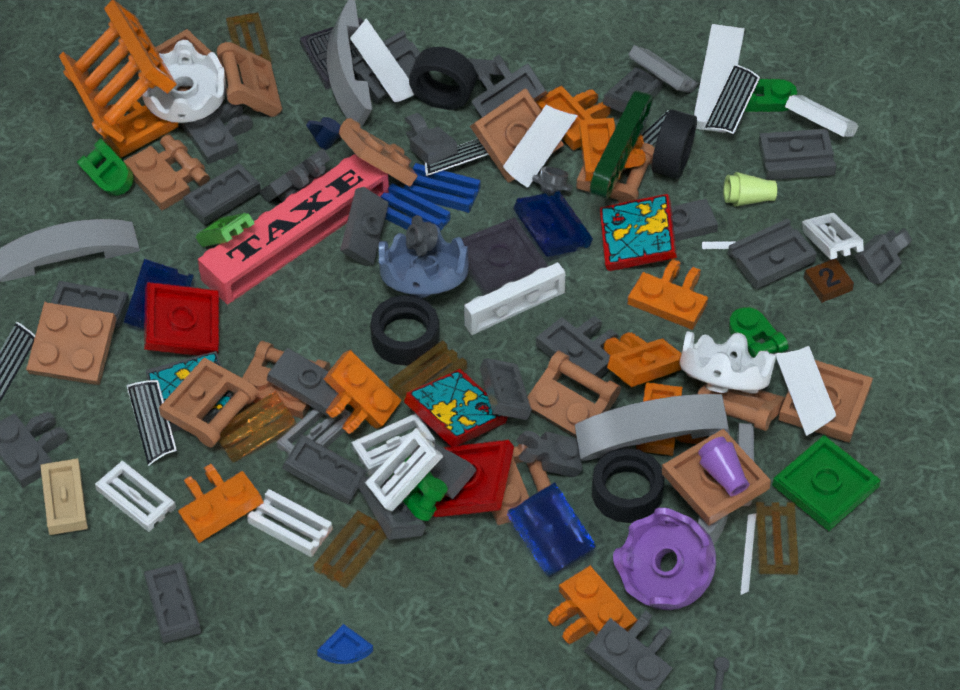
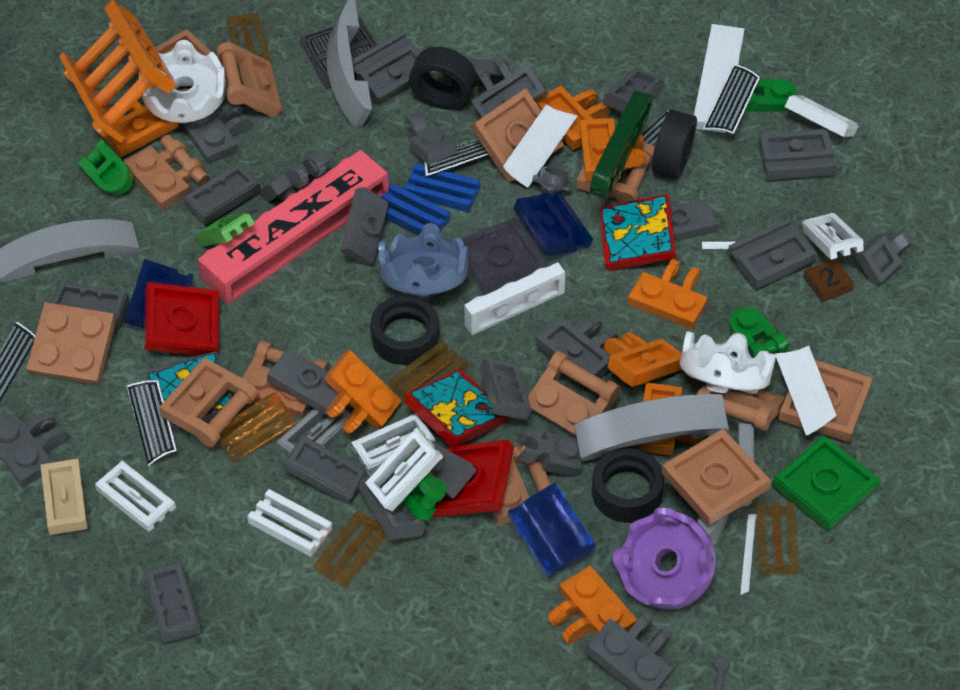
(220, 505): orange hinge -> none
(324, 132): dark blue piece -> none
(345, 646): blue tile -> none
(377, 152): nougat plate -> none
(382, 62): white sticker -> none
(421, 236): dark grey plate -> none
(662, 69): light grey tile -> none
(723, 464): medium lavender cone -> none
(747, 189): yellowish green cone -> none

